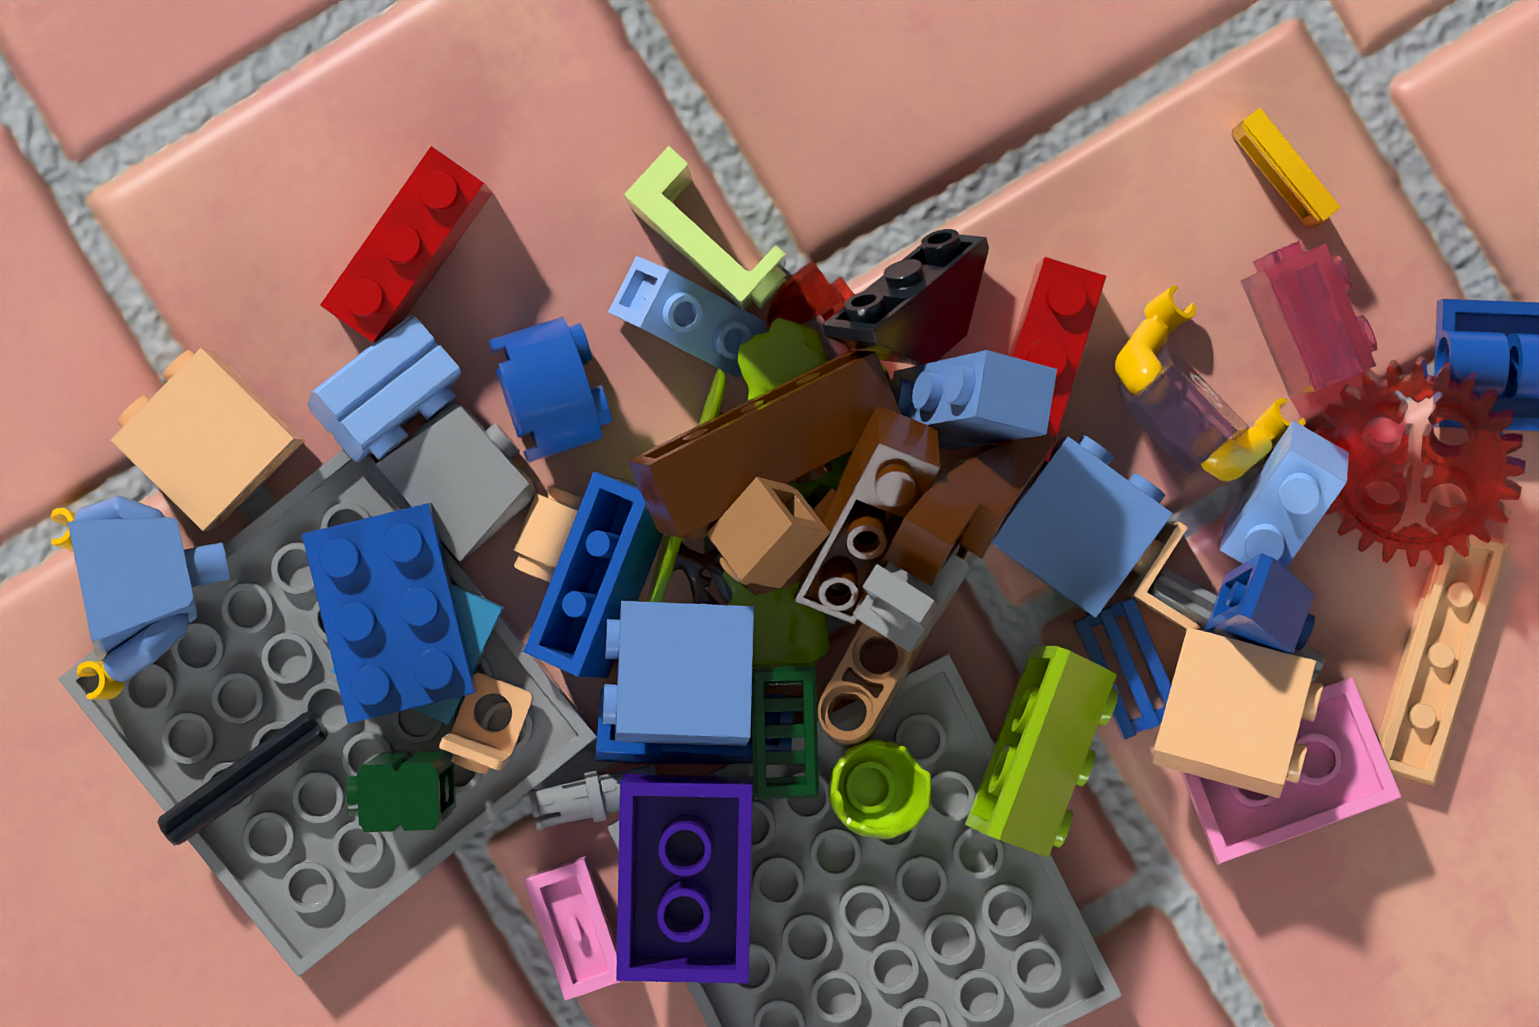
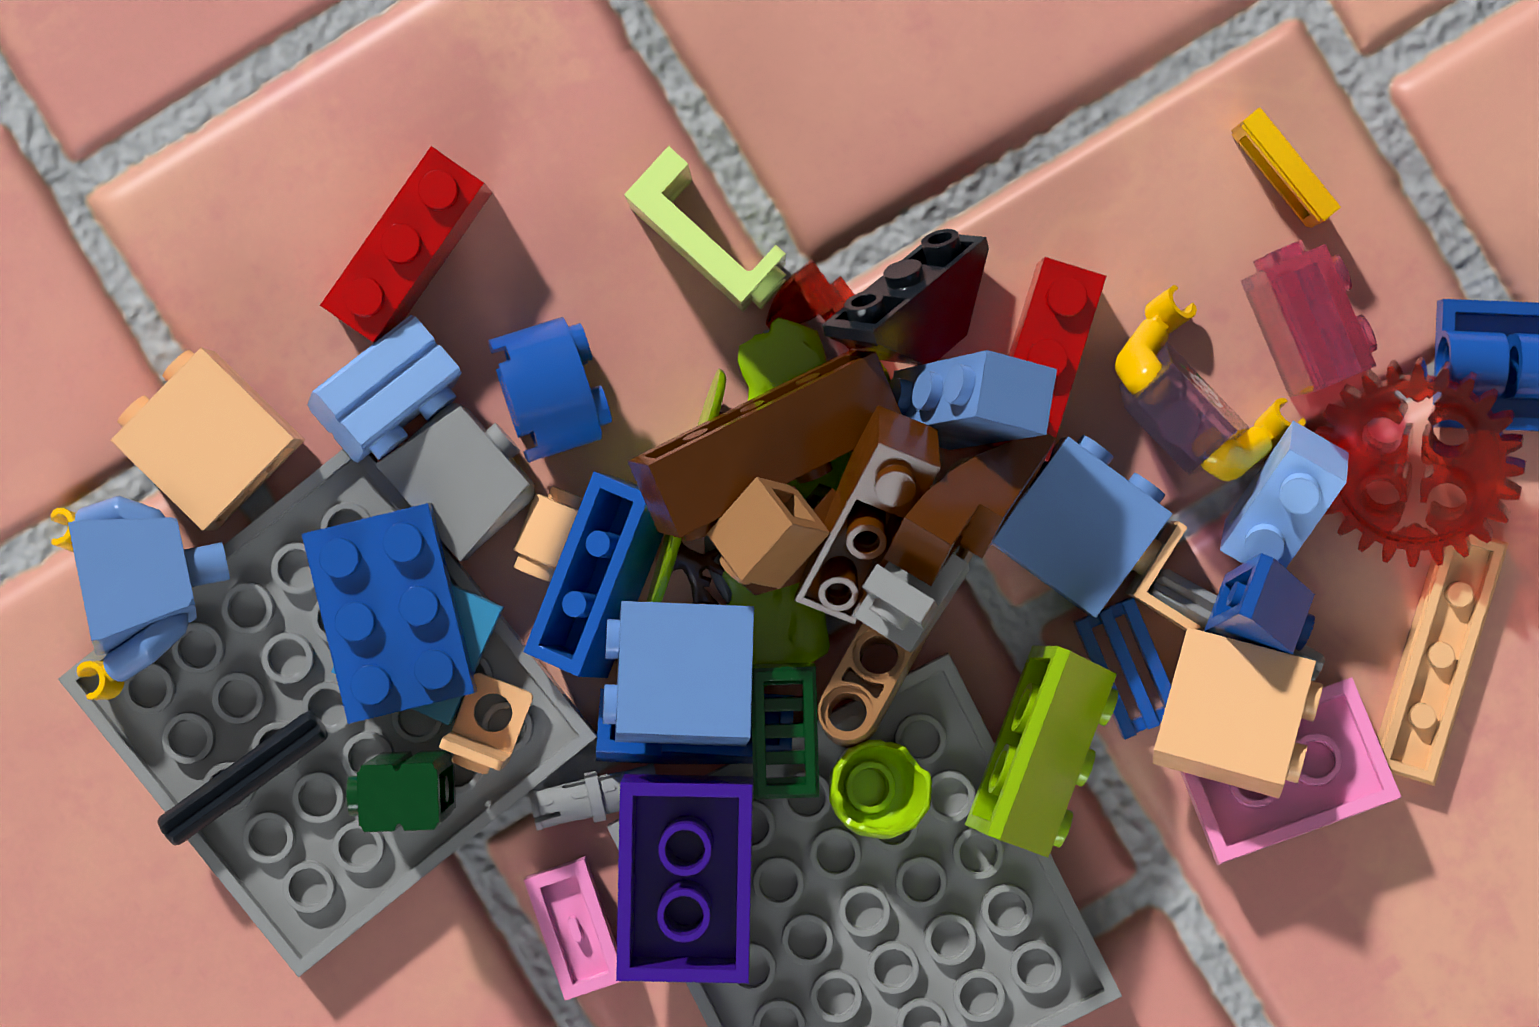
(685, 315): light blue bracket -> none

